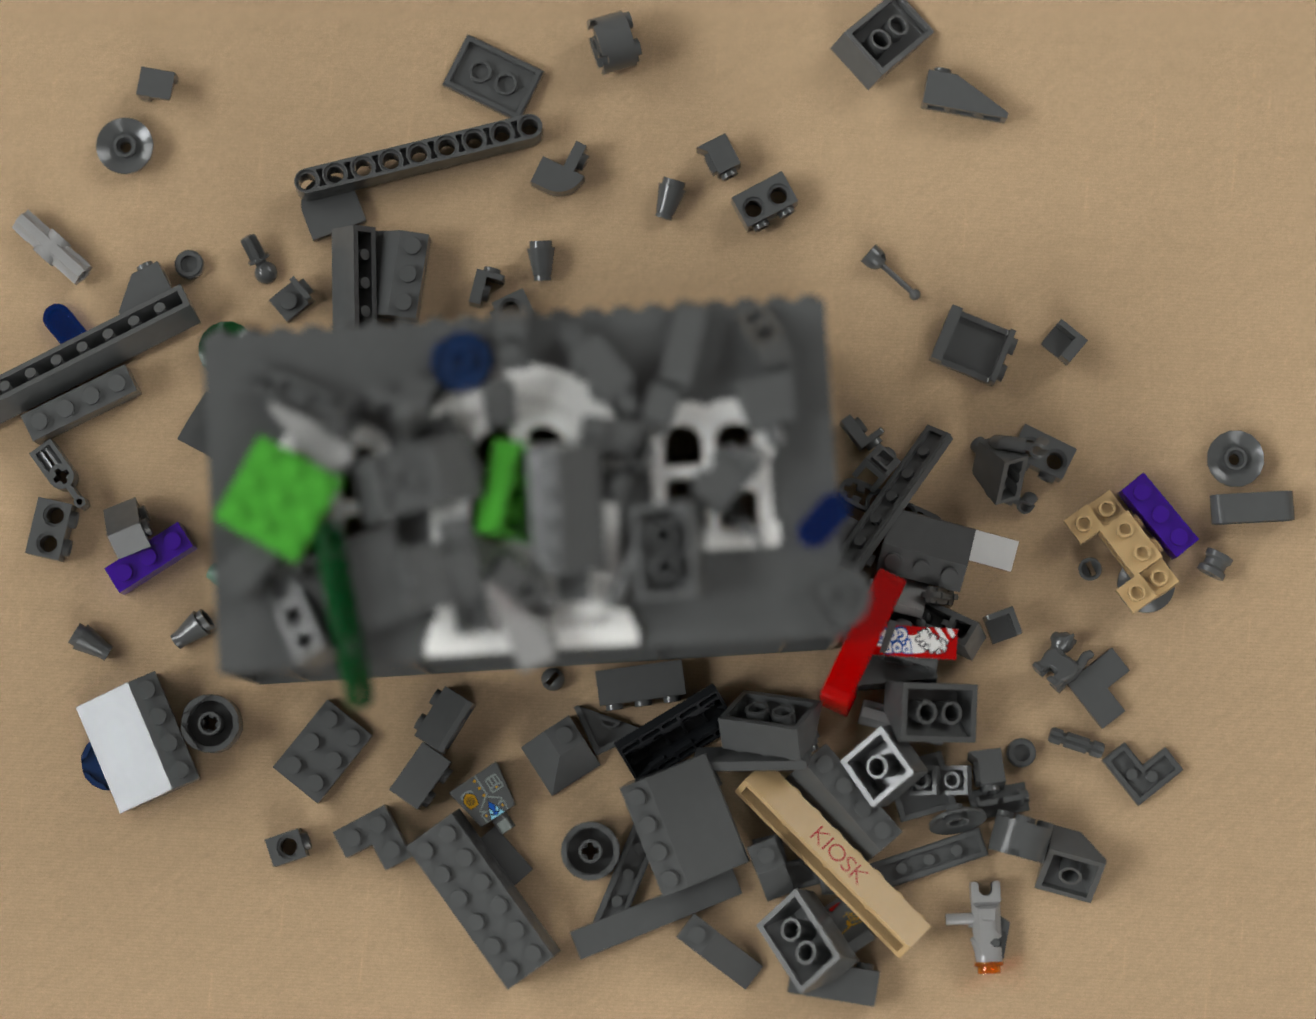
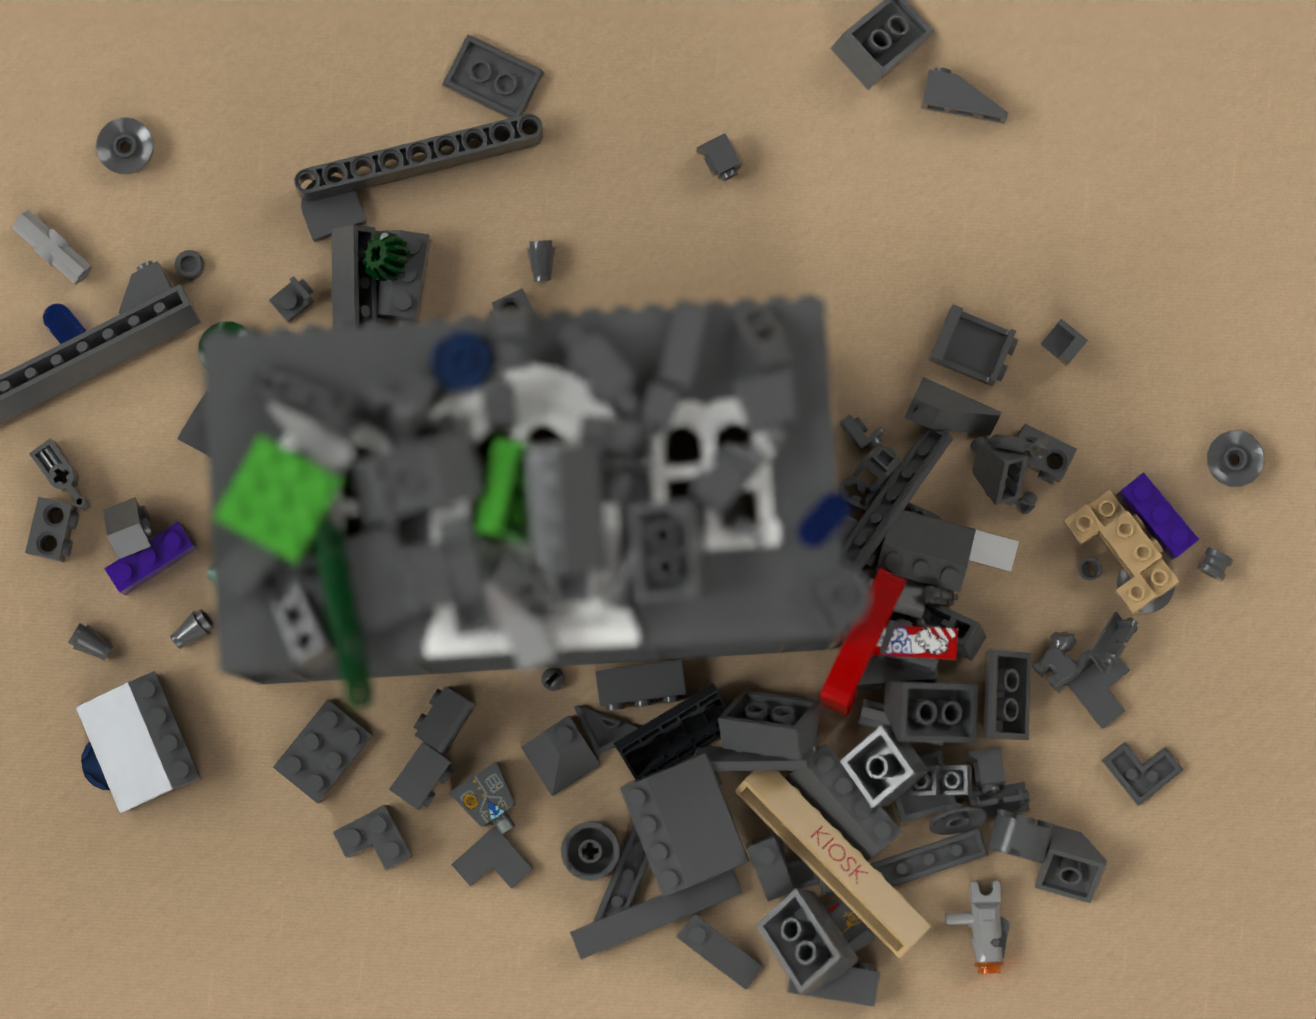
(81, 404): dark grey brick -> none
(155, 84): dark grey panel -> none
(195, 721): dark grey brick -> none
(265, 271): dark grey axle -> none
(275, 847): dark grey brick -> none
(386, 256): none -> dark green gear
(480, 289): dark grey bracket -> none
(483, 898): dark grey brick -> none
(559, 179): dark grey brick -> none
(613, 42): dark grey brick -> none
(669, 197): dark grey cone -> none
(760, 196): dark grey brick -> none
(876, 259): dark grey hinge -> none
(949, 410): none -> dark grey slope
(1002, 625): dark grey panel -> none
(1007, 695): none -> dark grey slope
(1021, 752): dark grey tile -> none
(1076, 742): dark grey axle -> none
(1111, 641): none -> dark grey hinge
(1252, 507): dark grey beam -> none

